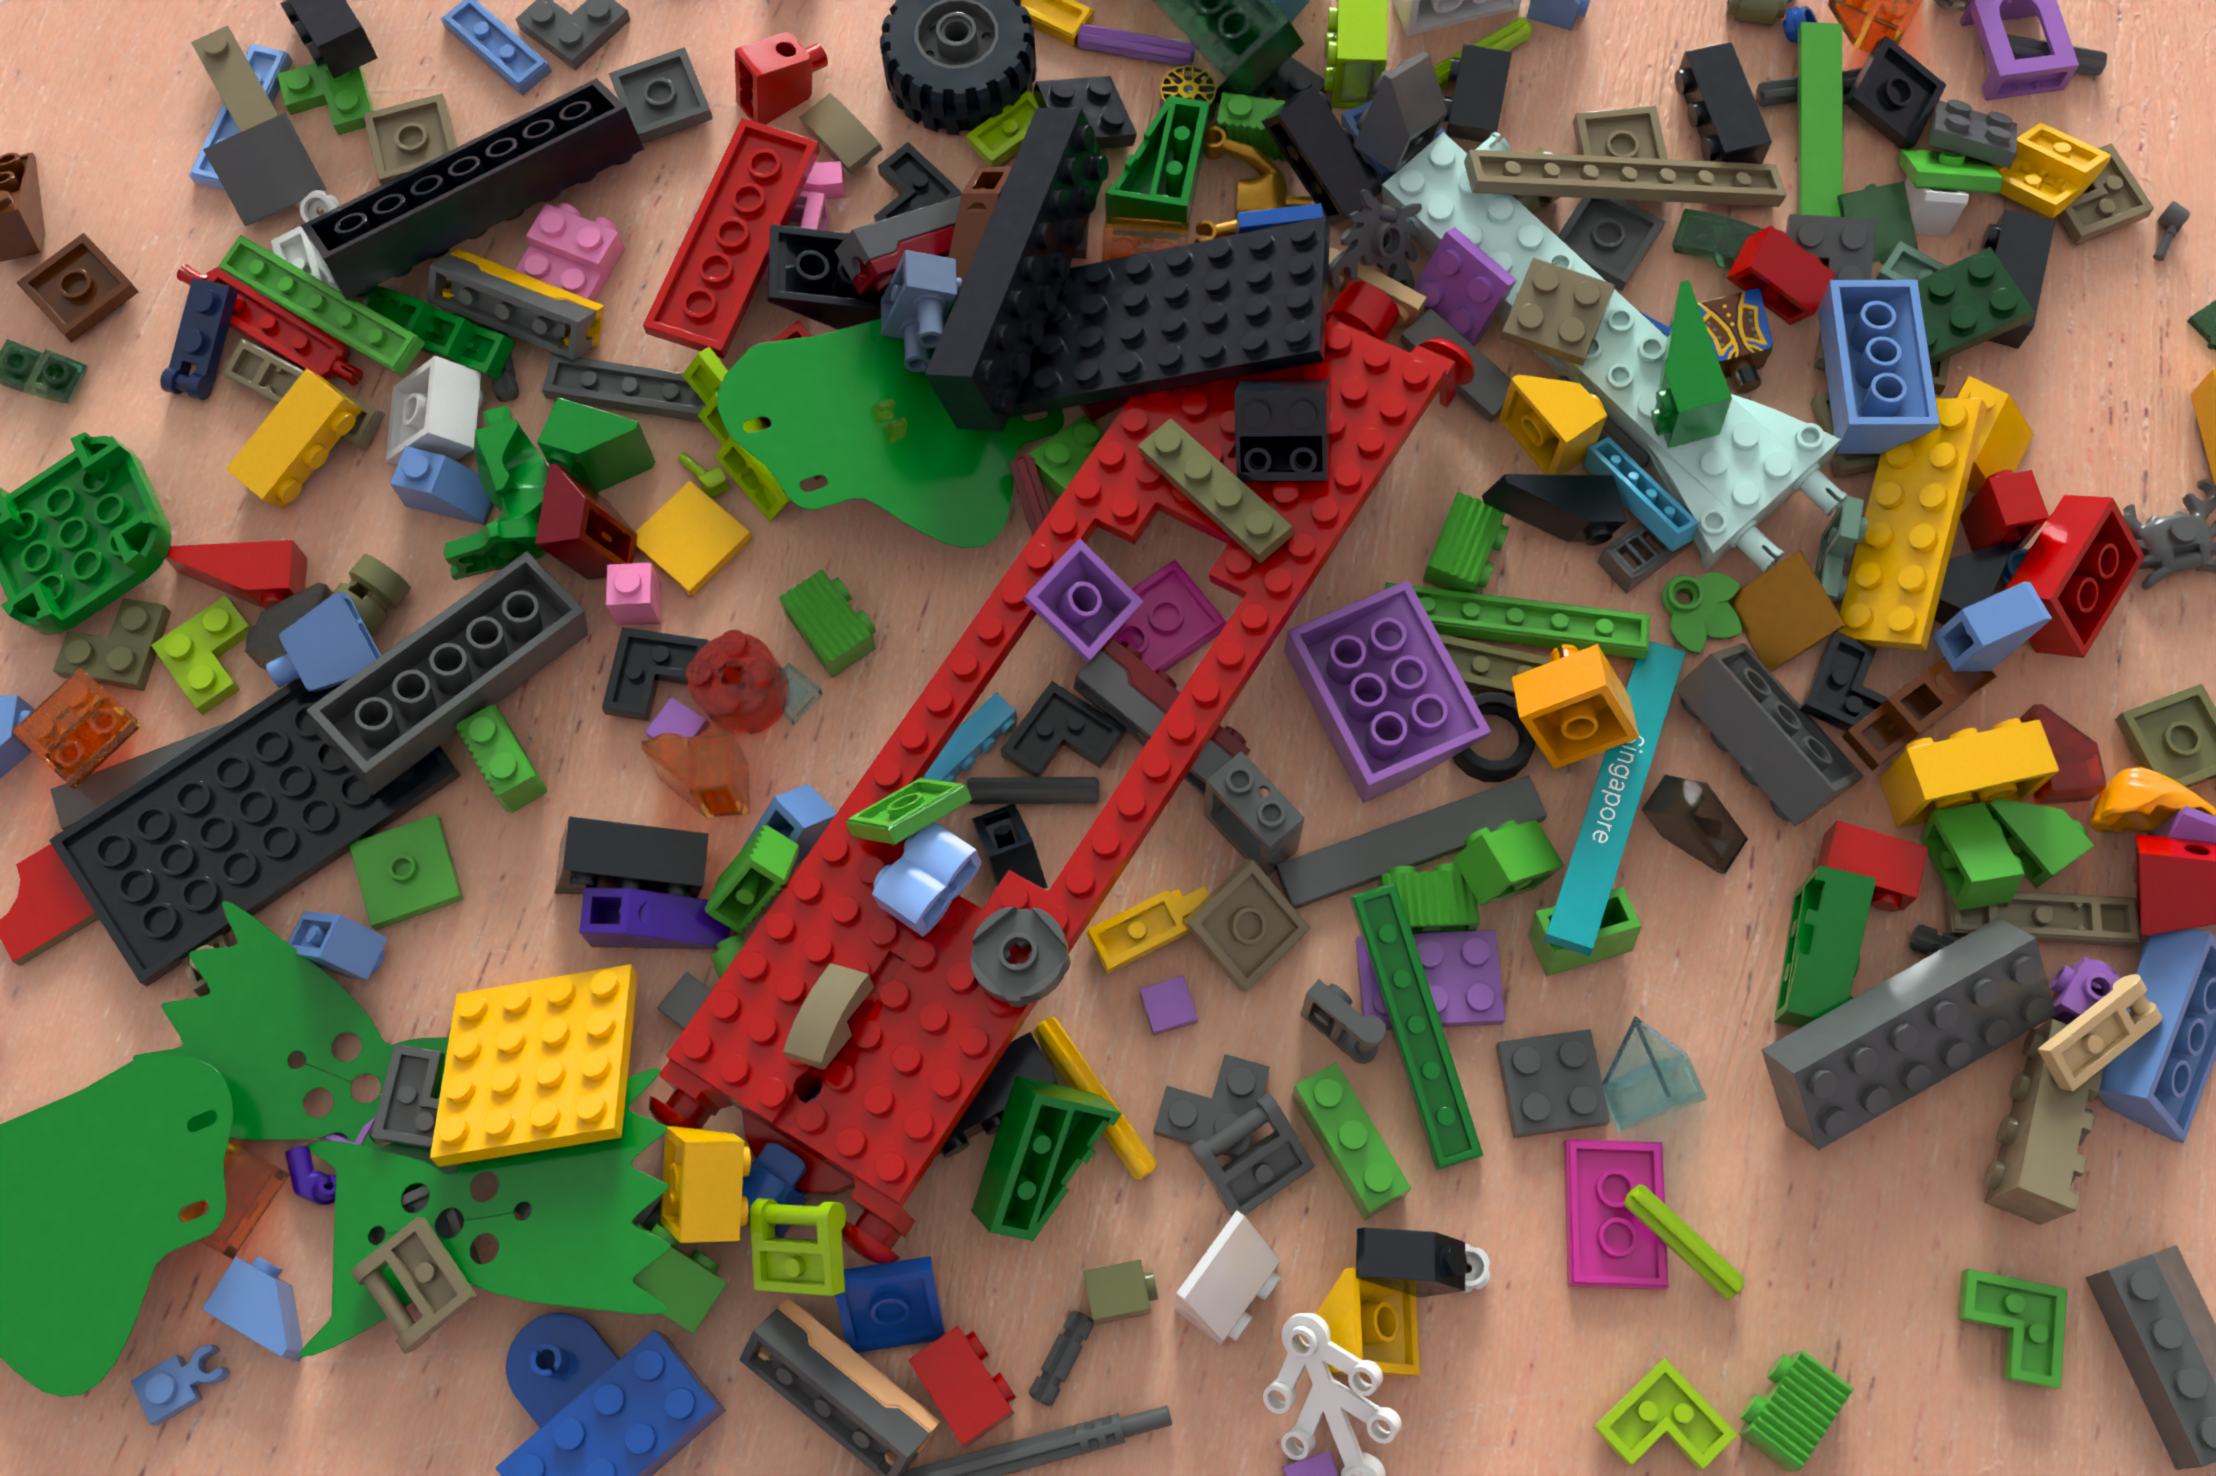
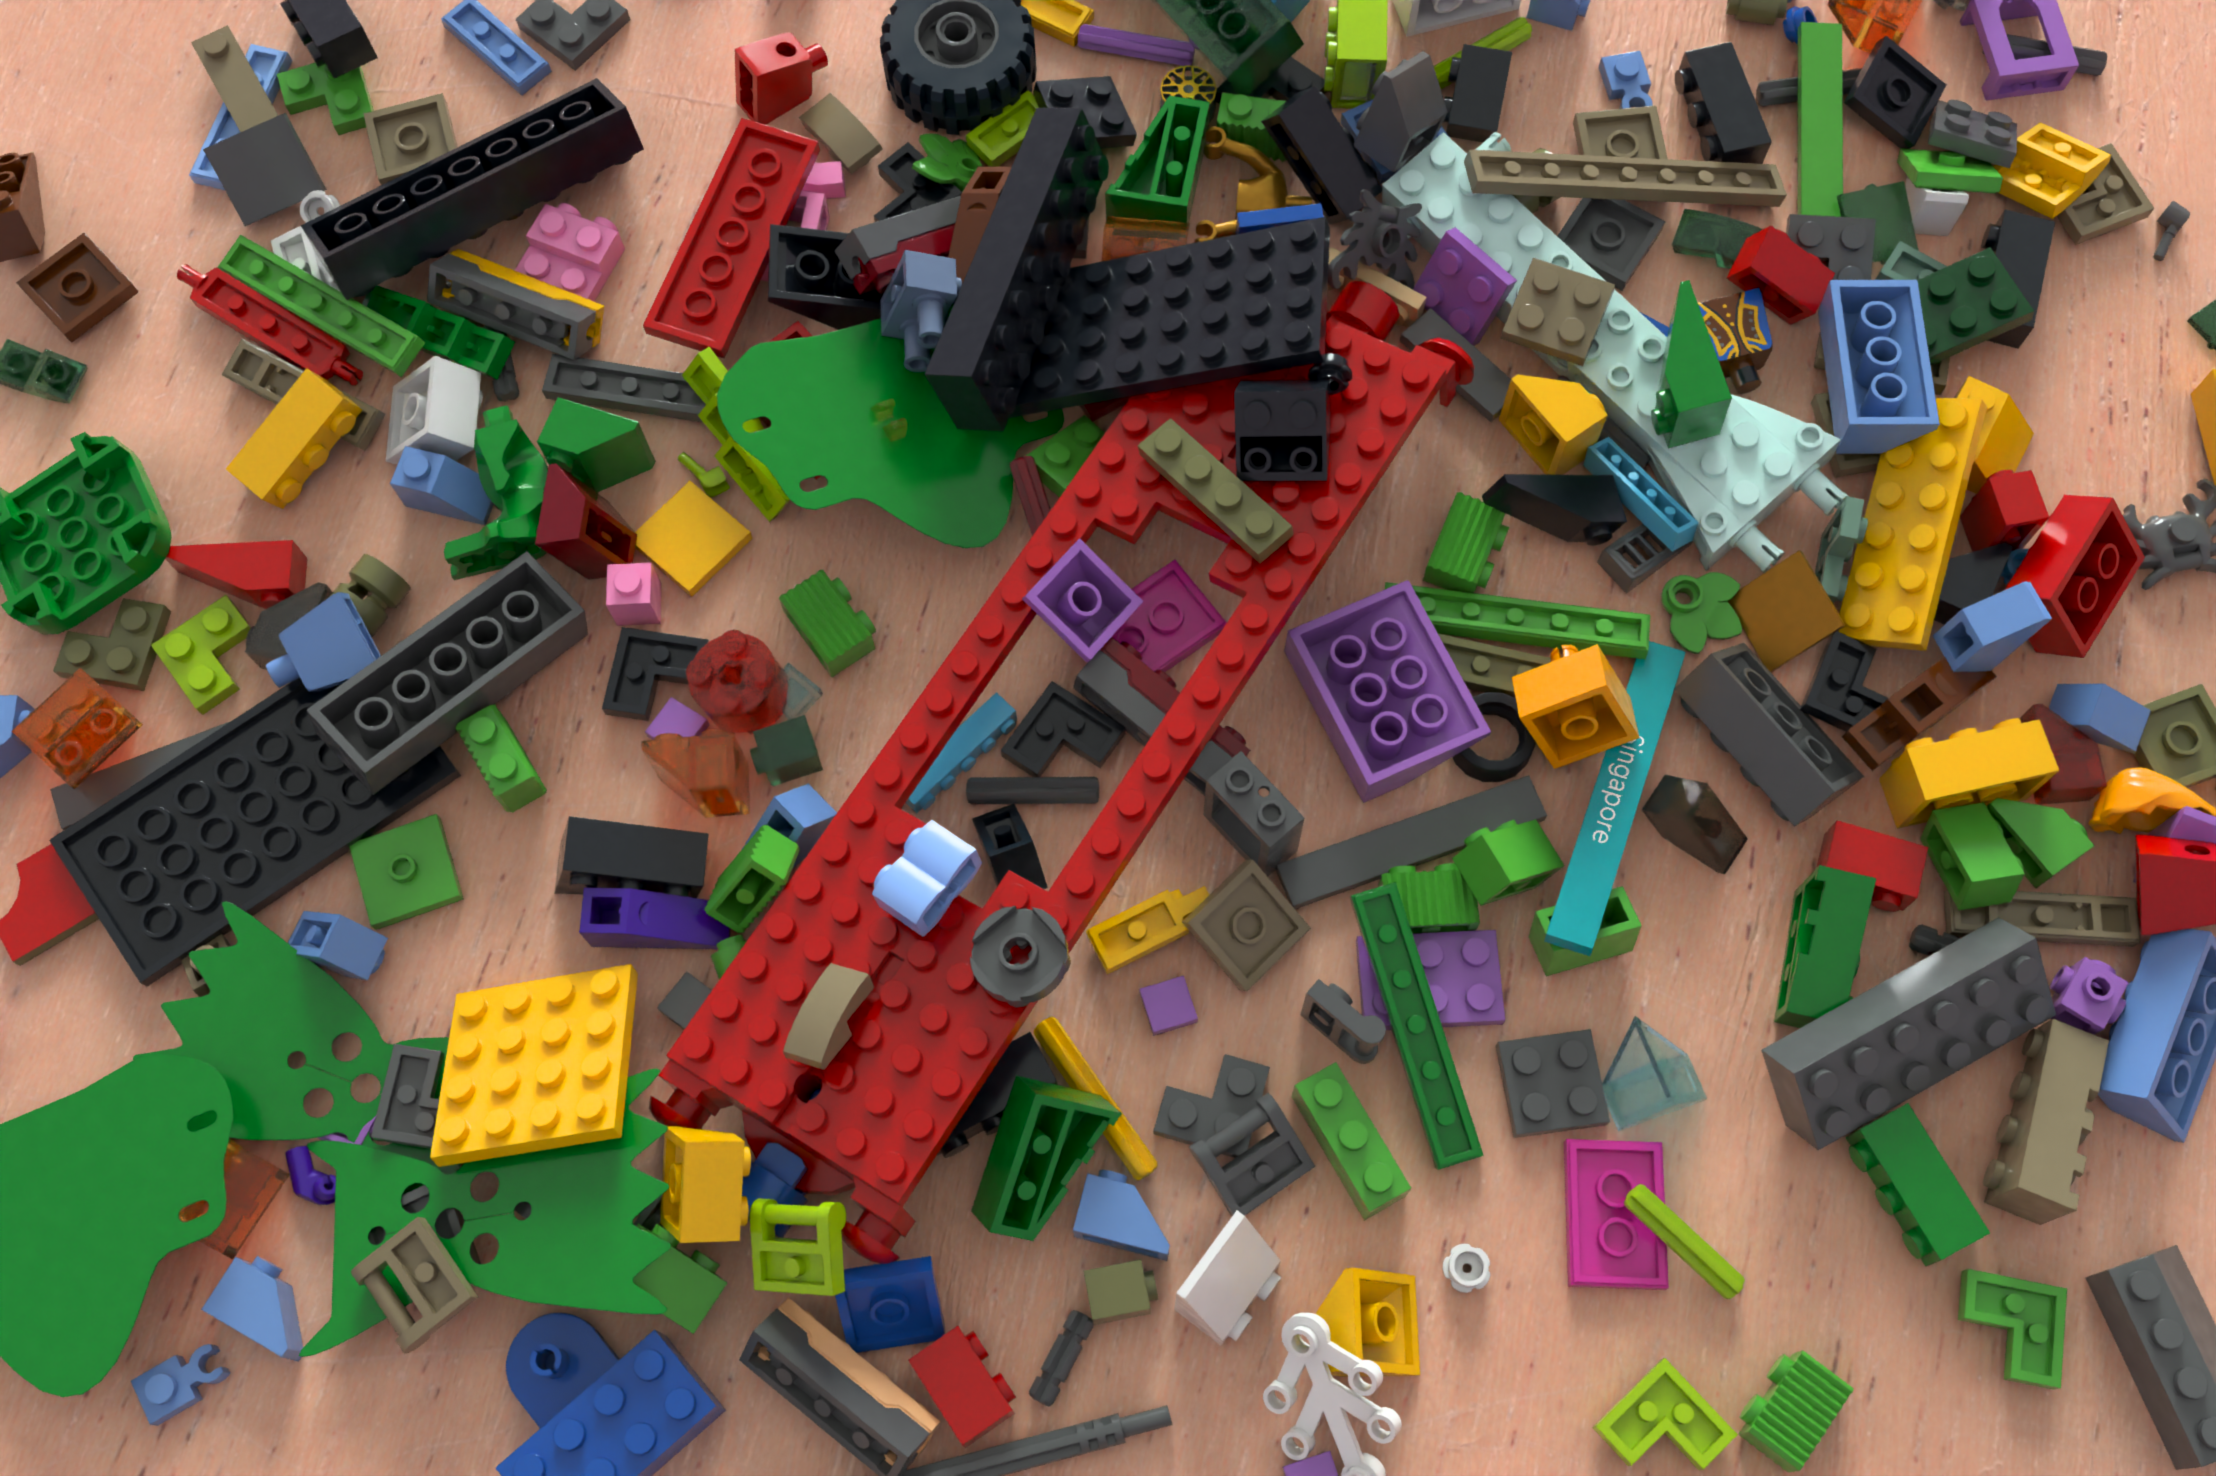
(200, 339): dark blue plate -> none
(662, 95): dark grey plate -> none
(786, 751): none -> clear green brick
(908, 810): bright green plate -> none
(947, 160): none -> bright green plate
(1118, 1217): none -> medium blue slope
(1333, 368): none -> black plate
(1411, 1261): black slope -> none
(1627, 79): none -> medium blue plate
(1916, 1186): none -> green brick
(2100, 1033): tan plate -> none
(2101, 714): none -> medium blue slope

